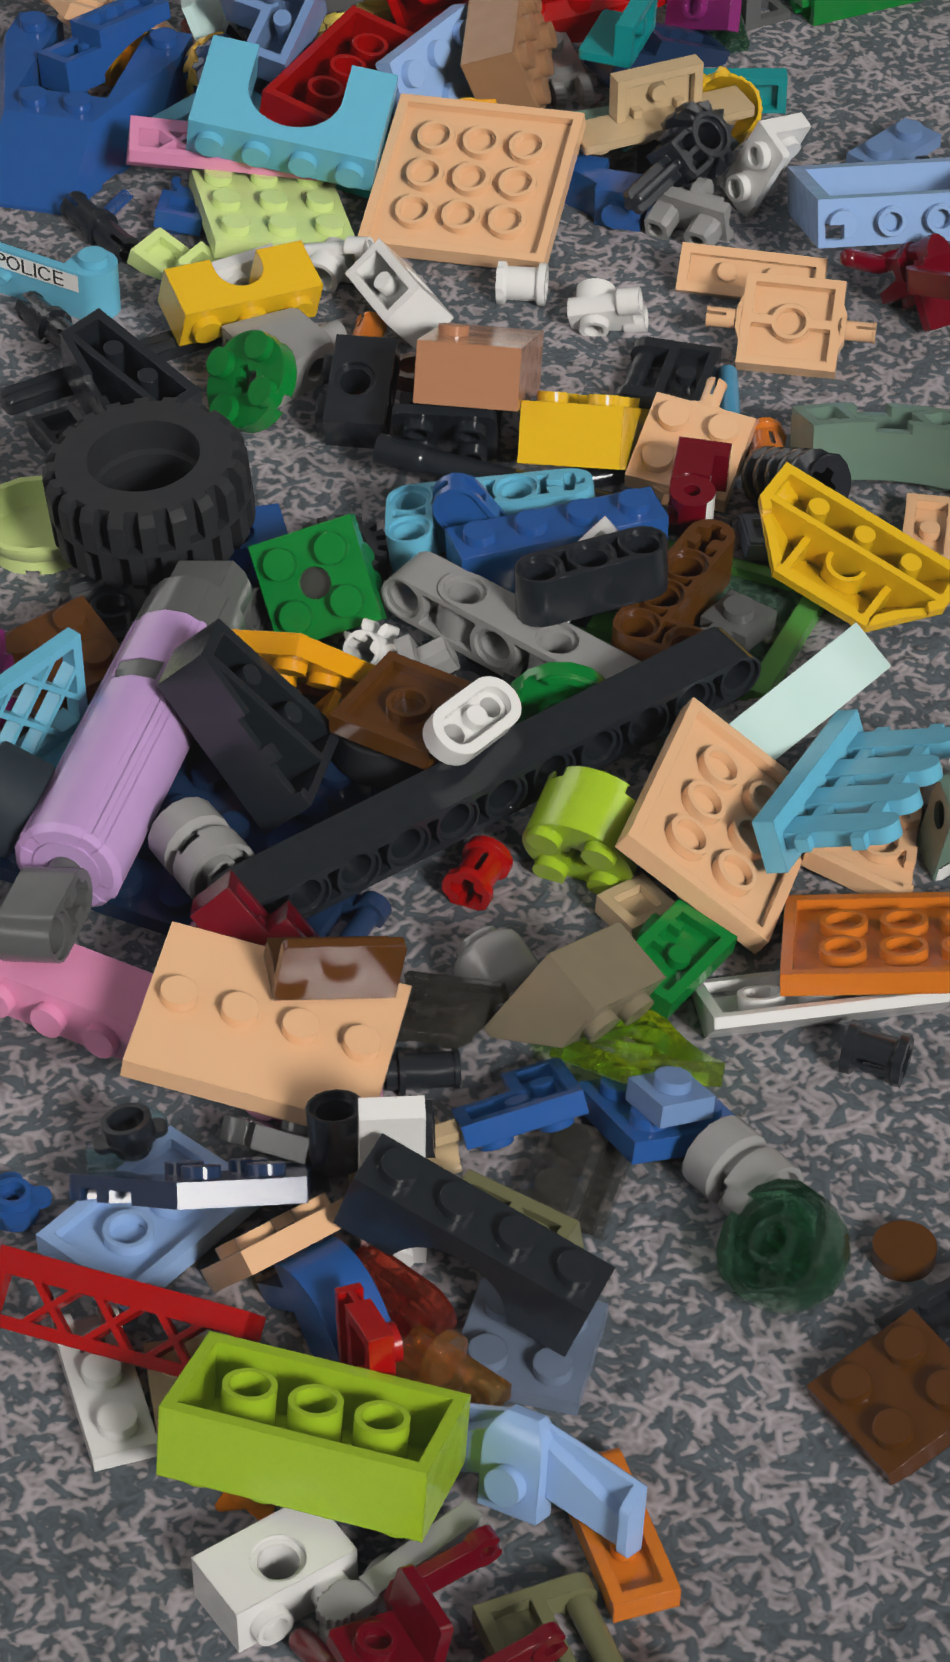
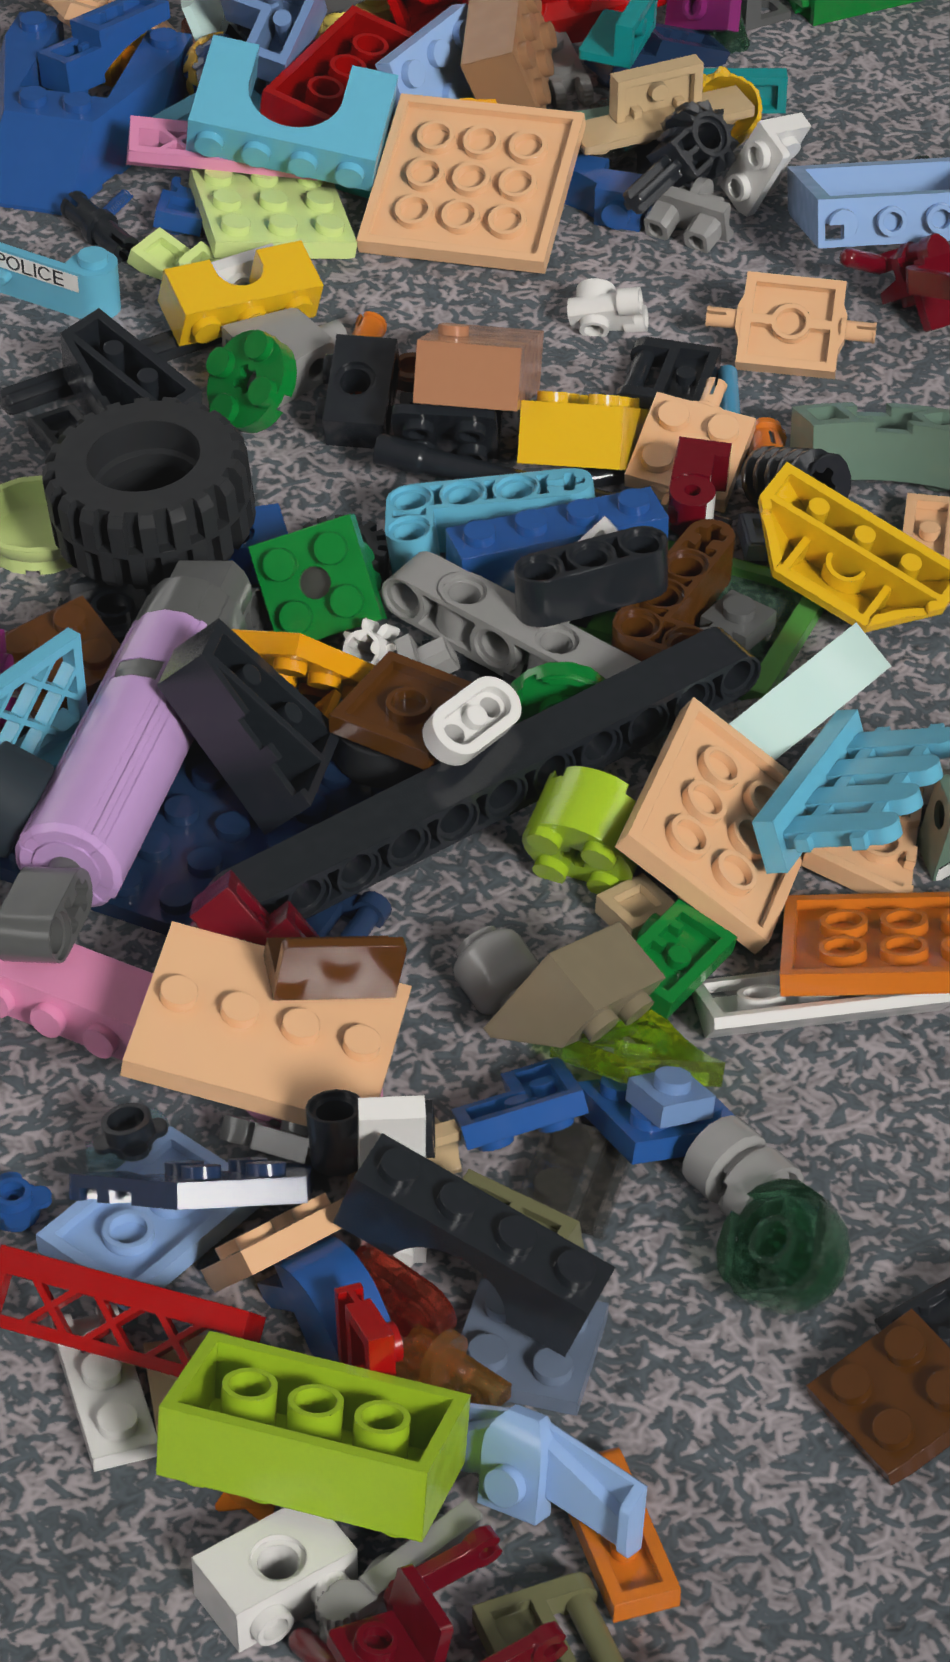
(45, 319): black pin -> none
(195, 843): light grey wheel -> none
(336, 257): white plate -> none
(397, 293): white brick -> none
(423, 1070): black pin -> none
(448, 1008): clear smoke plate -> none
(462, 499): blue piece -> none
(484, 876): red bush -> none
(522, 283): white bush -> none
(723, 270): light nougat plate -> none
(876, 1053): black bush -> none
(898, 142): medium blue plate -> none
(904, 1251): reddish brown tile -> none

